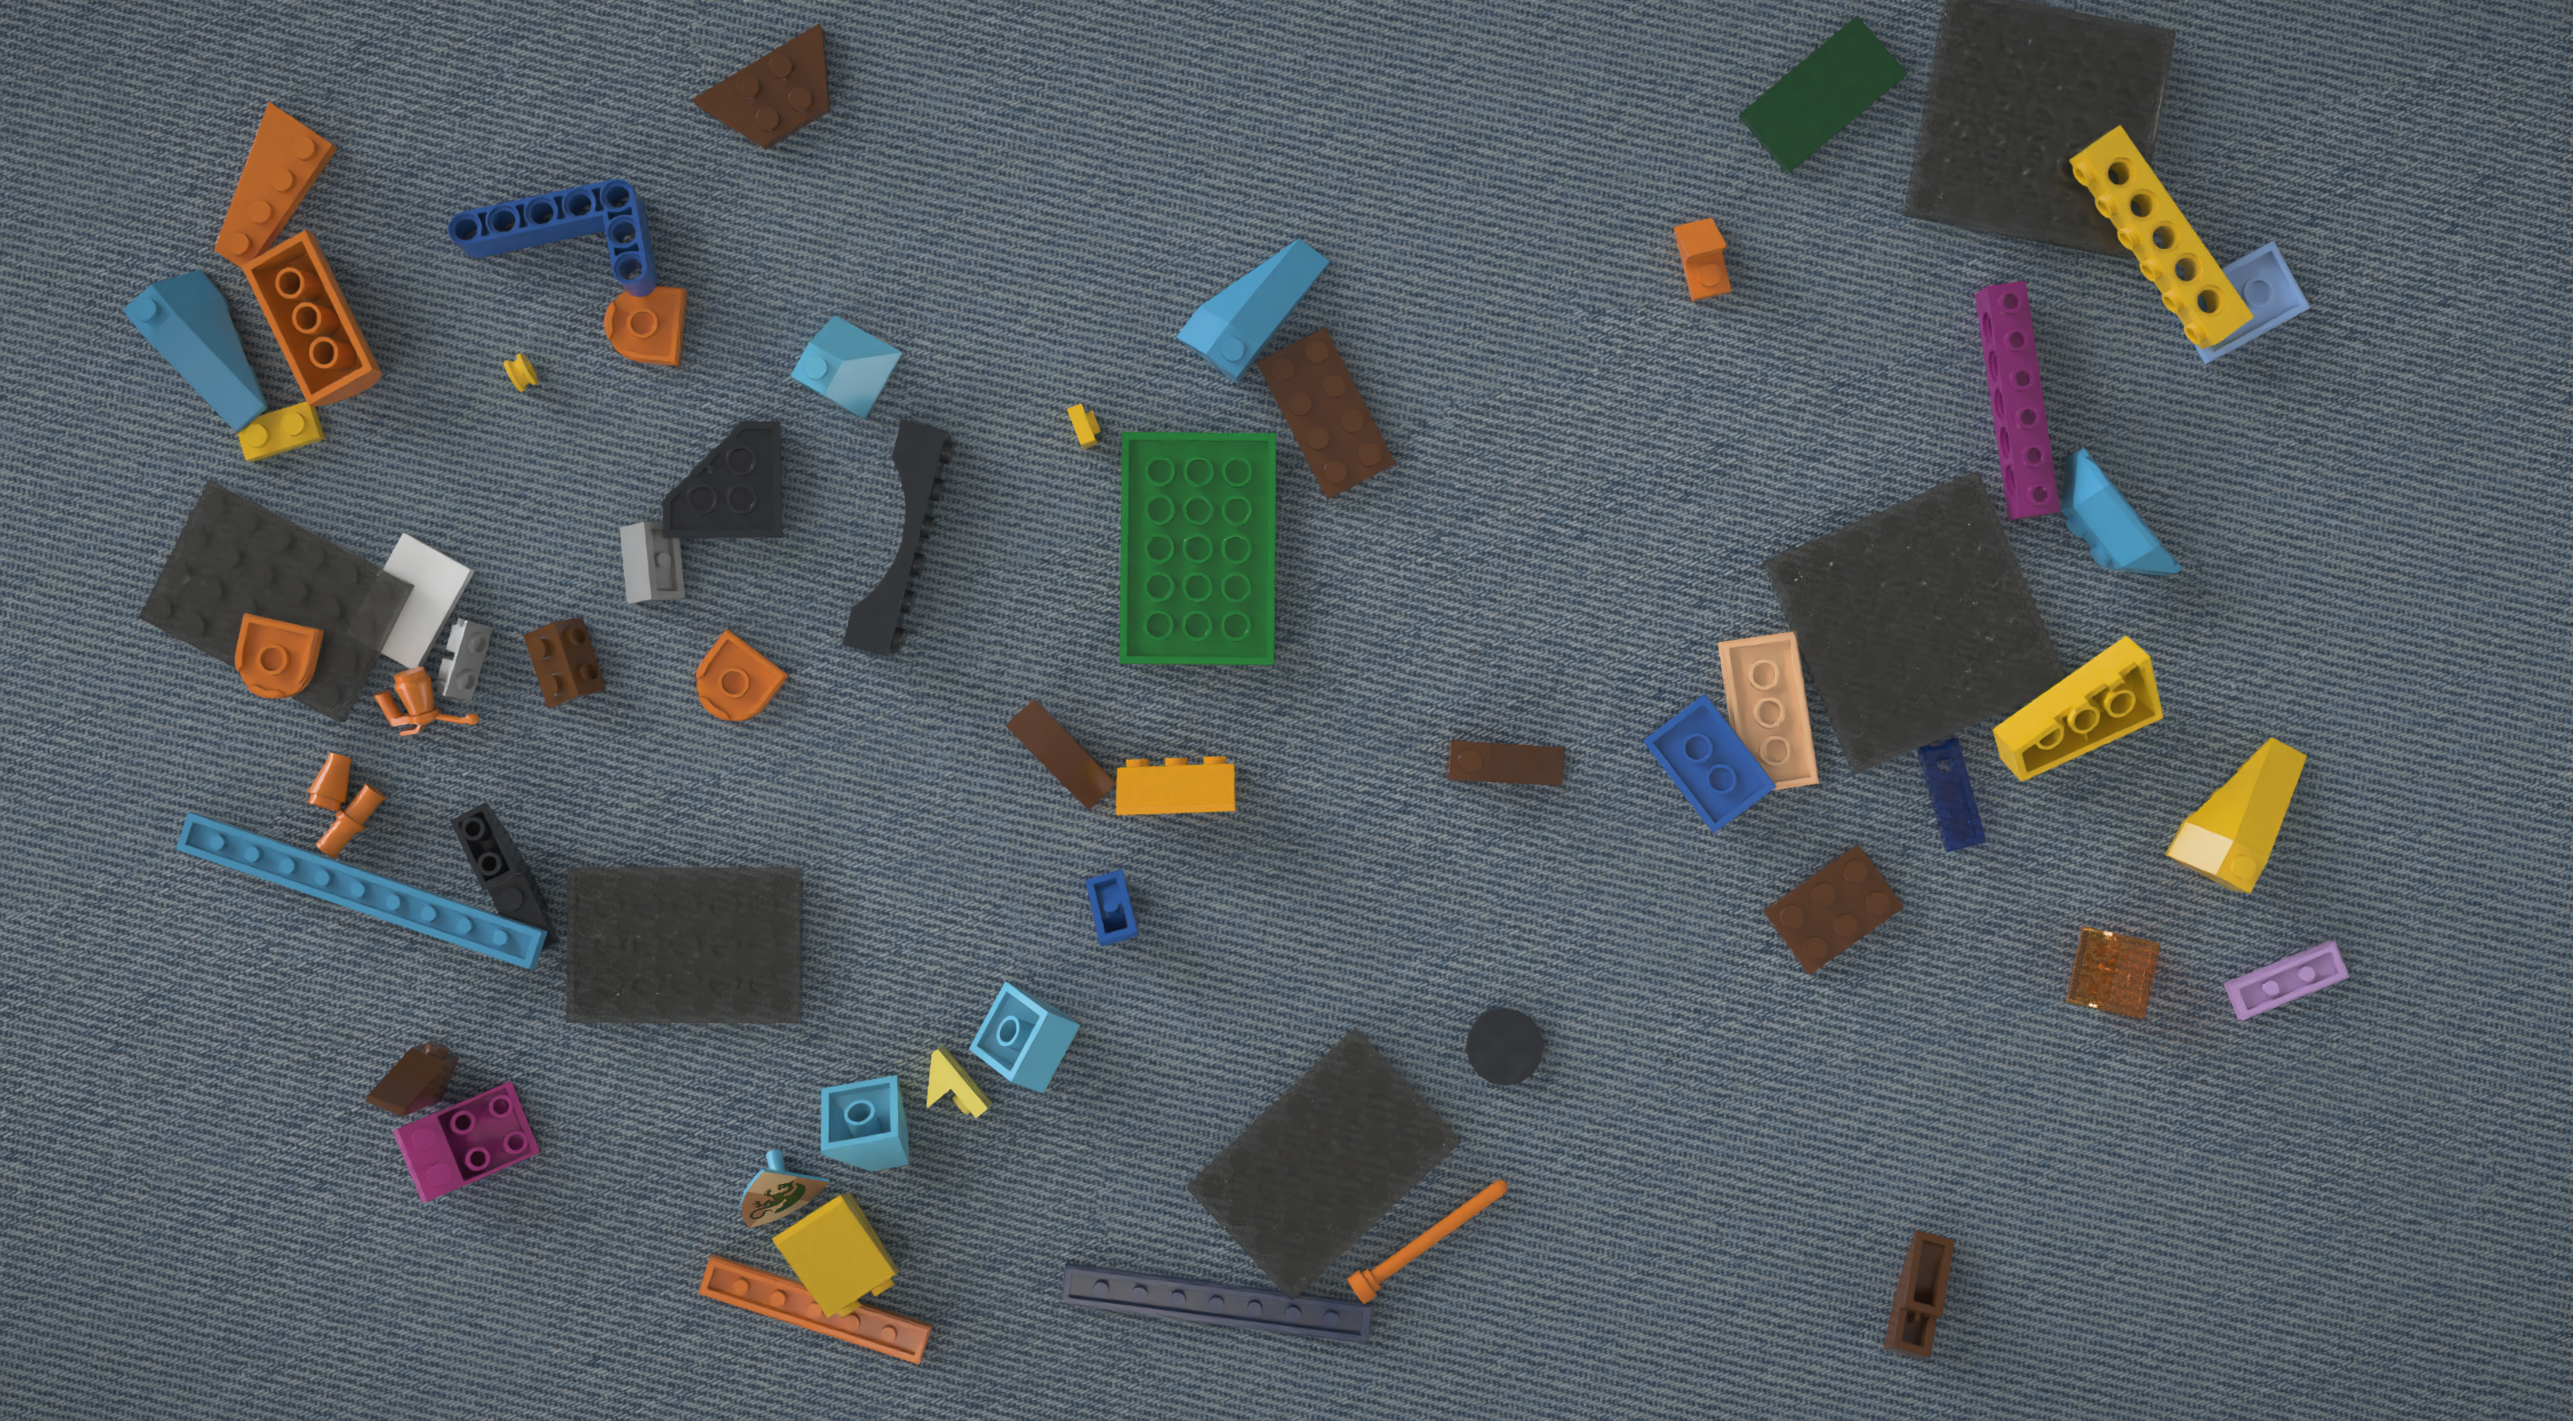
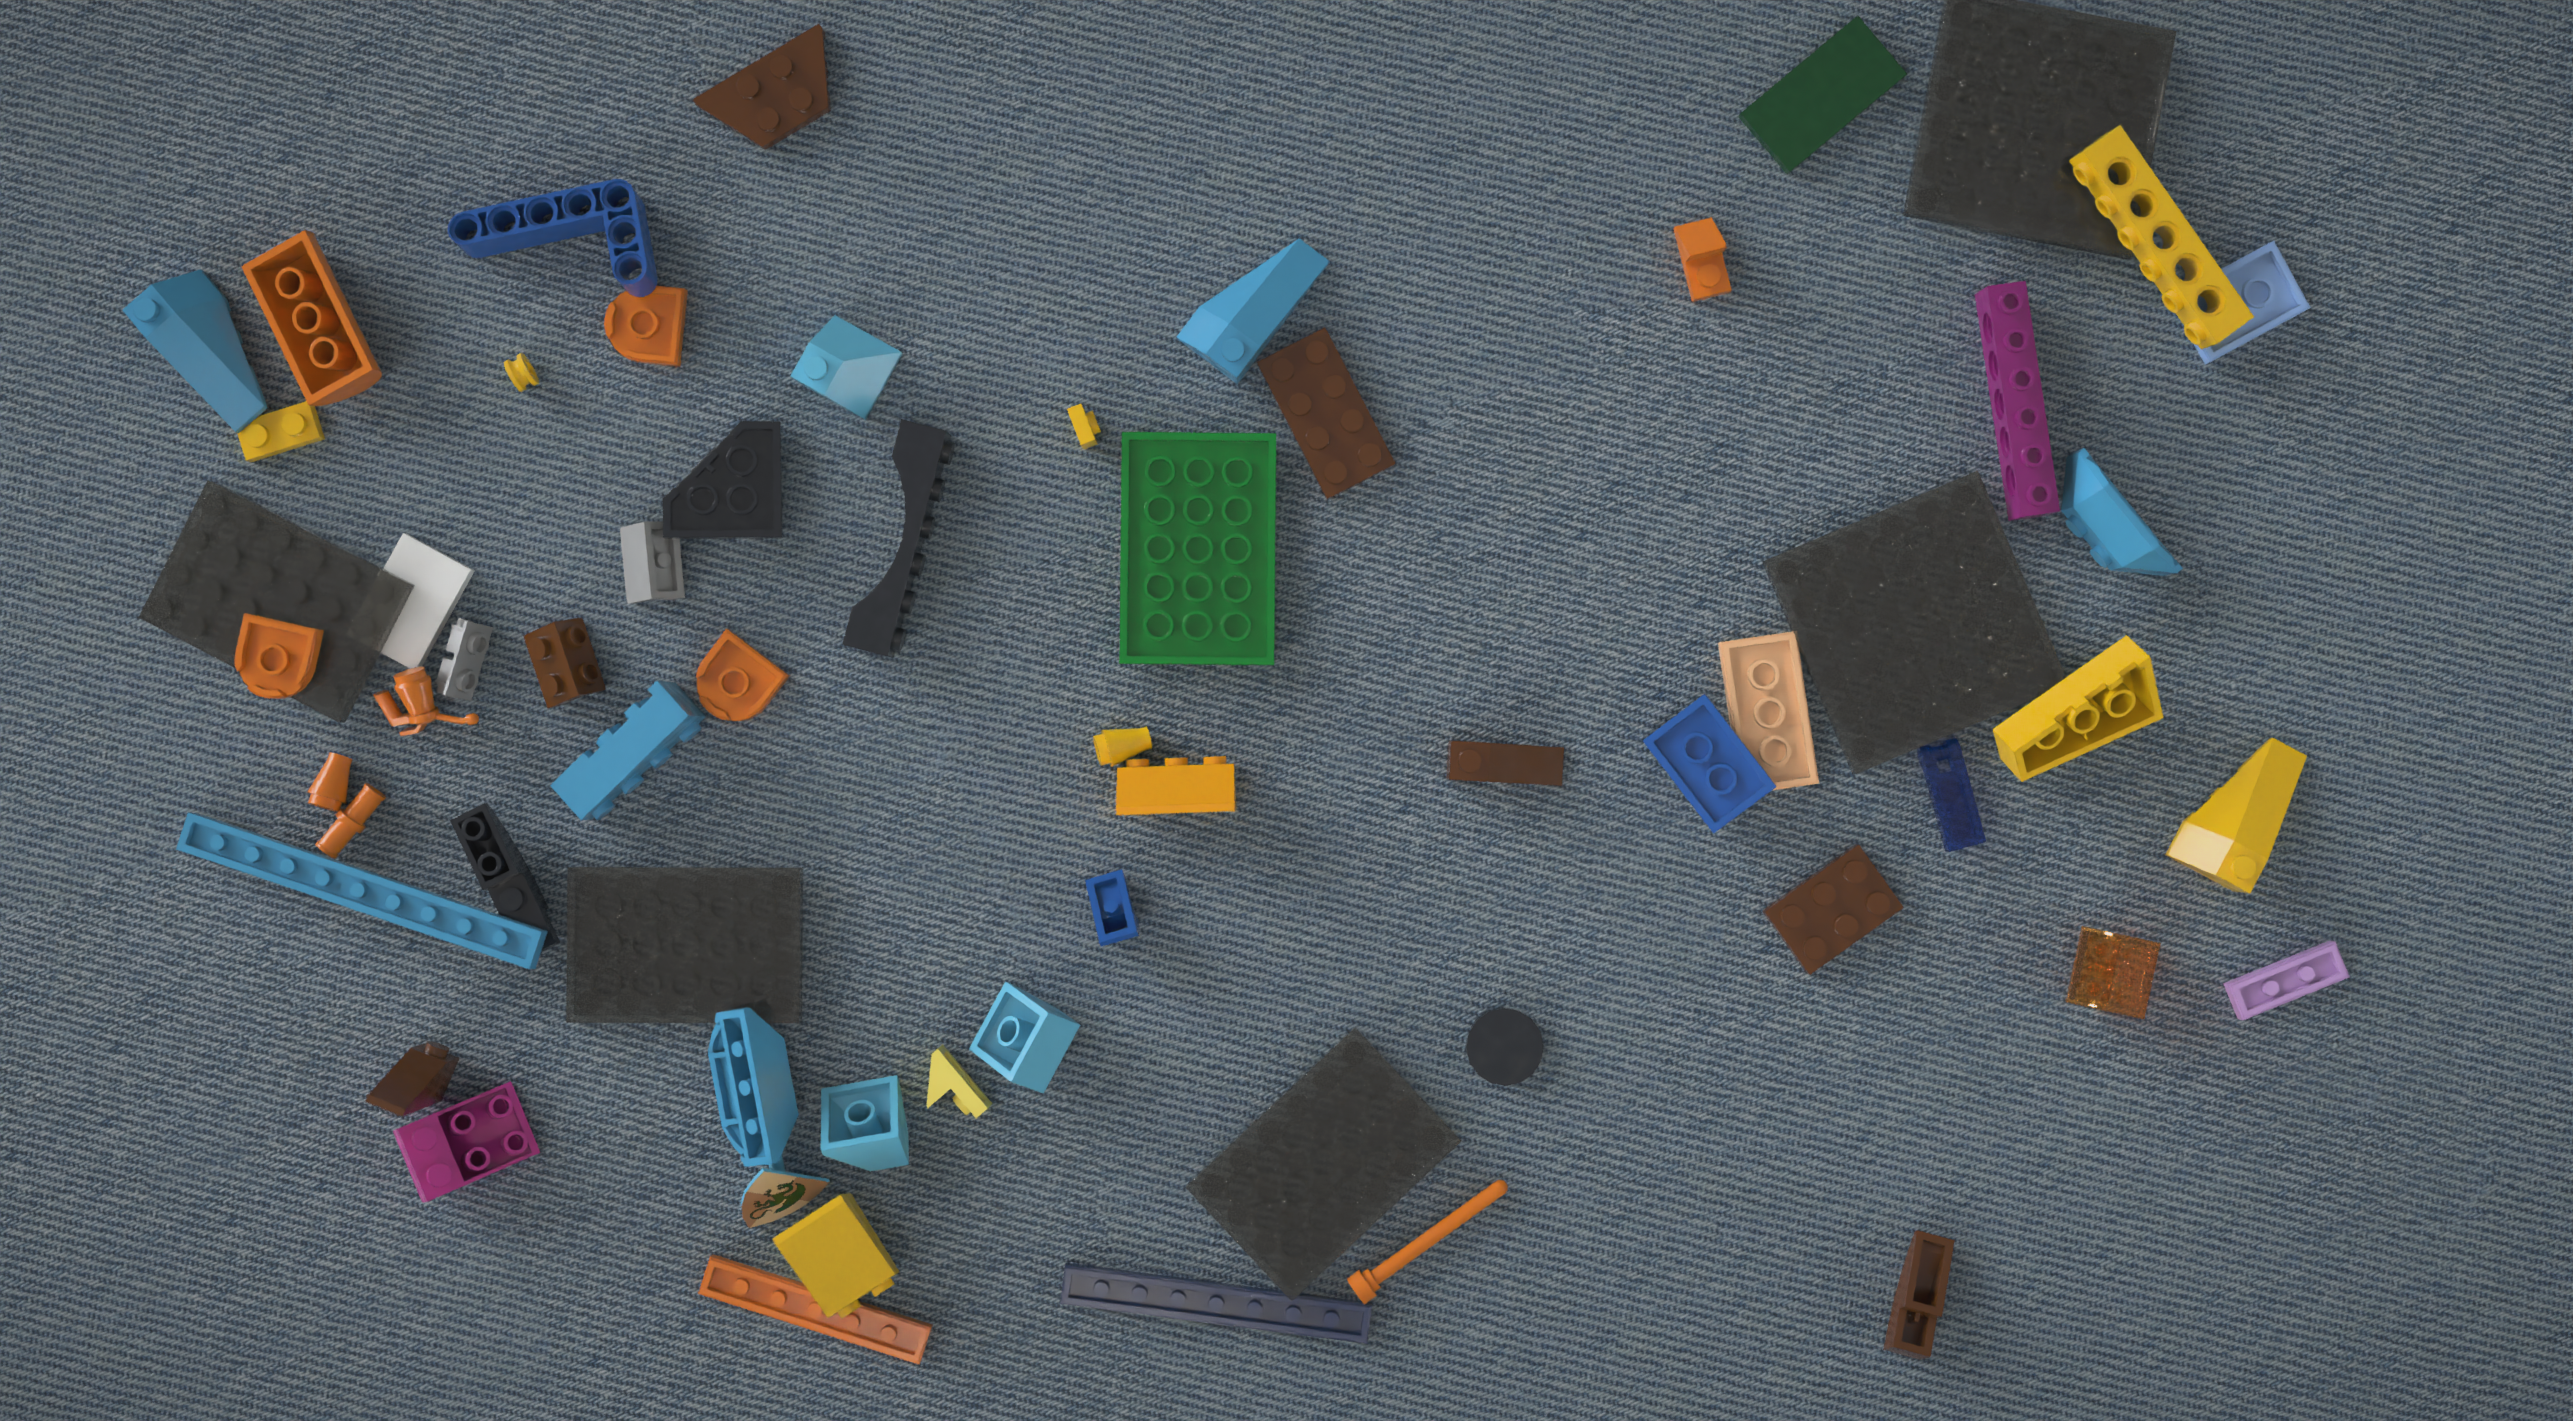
(272, 185): orange wing -> none
(629, 751): none -> dark azure wedge
(752, 1085): none -> dark azure wedge
(1061, 753): reddish brown slope -> none
(1121, 744): none -> yellow cone

